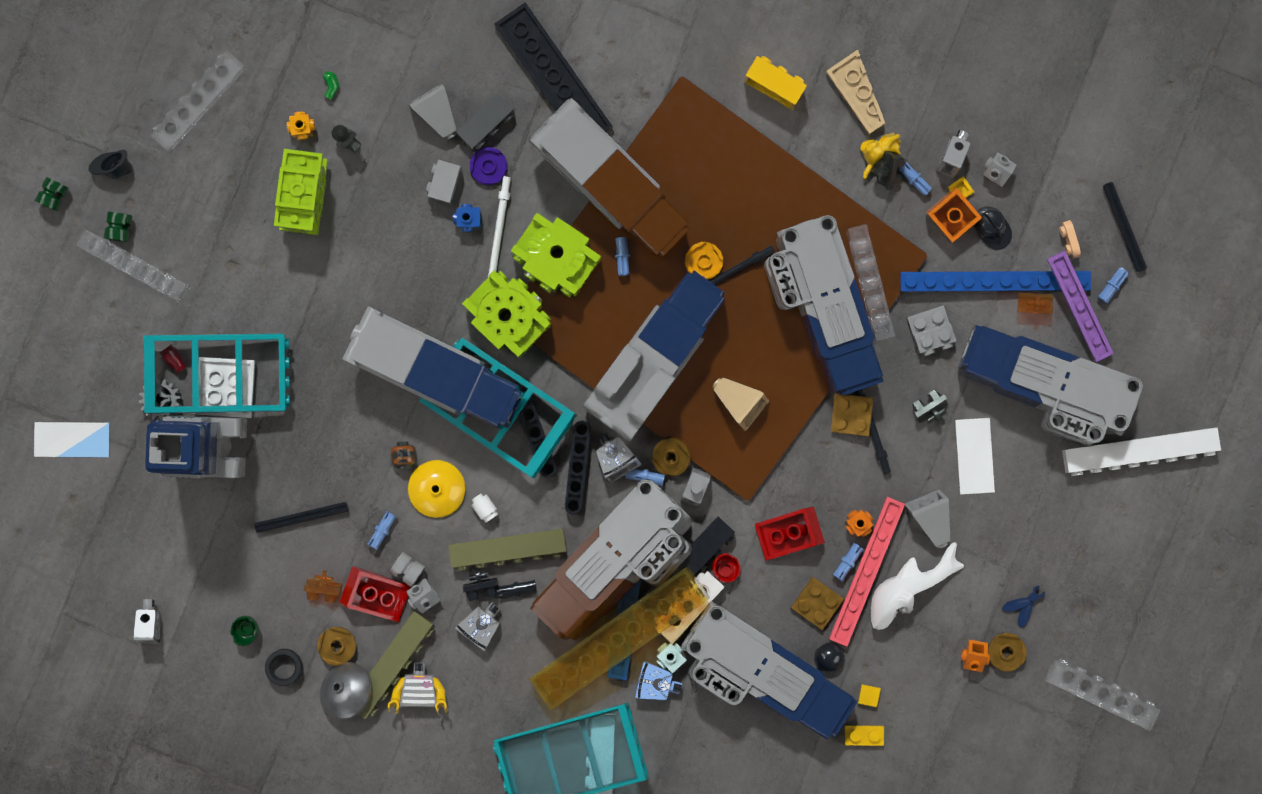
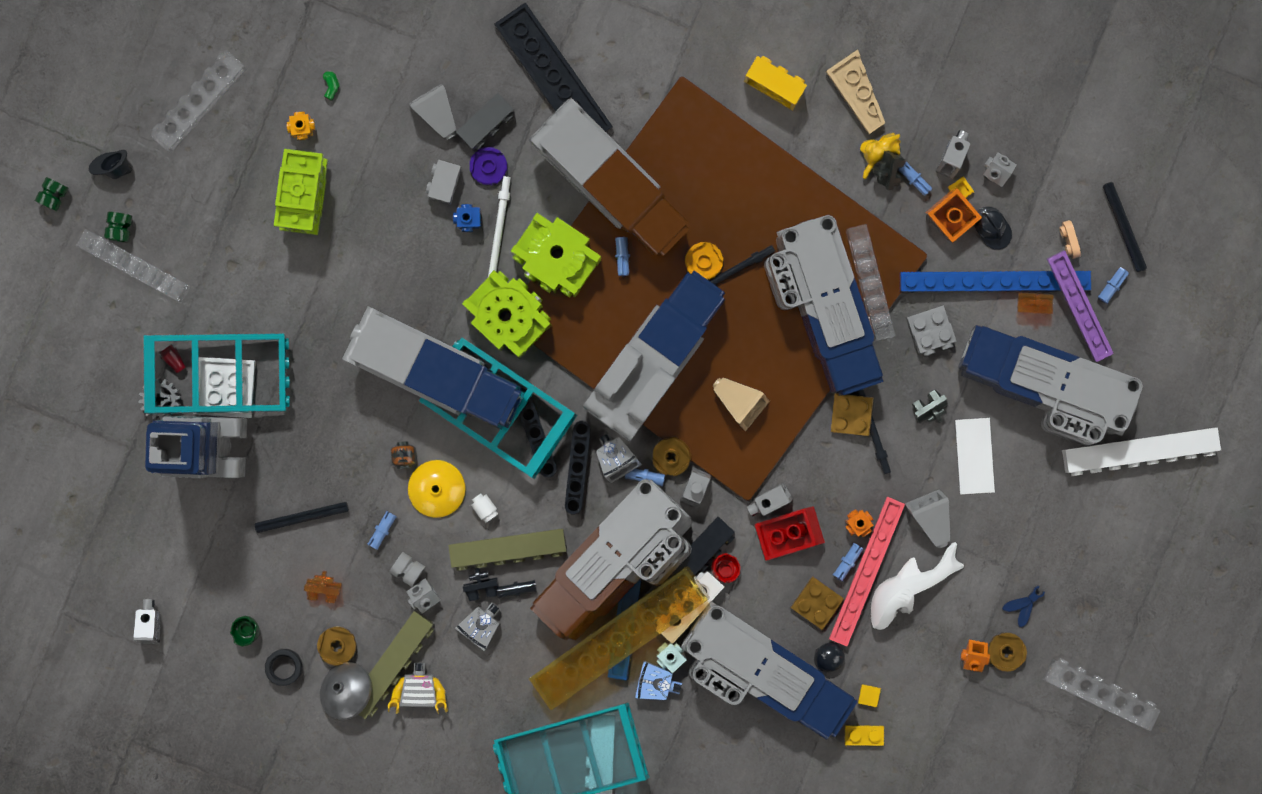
(71, 439): sticker -> none
(345, 138): pearl dark grey hips -> none
(374, 594): red slope -> none
(777, 496): none -> light grey torso

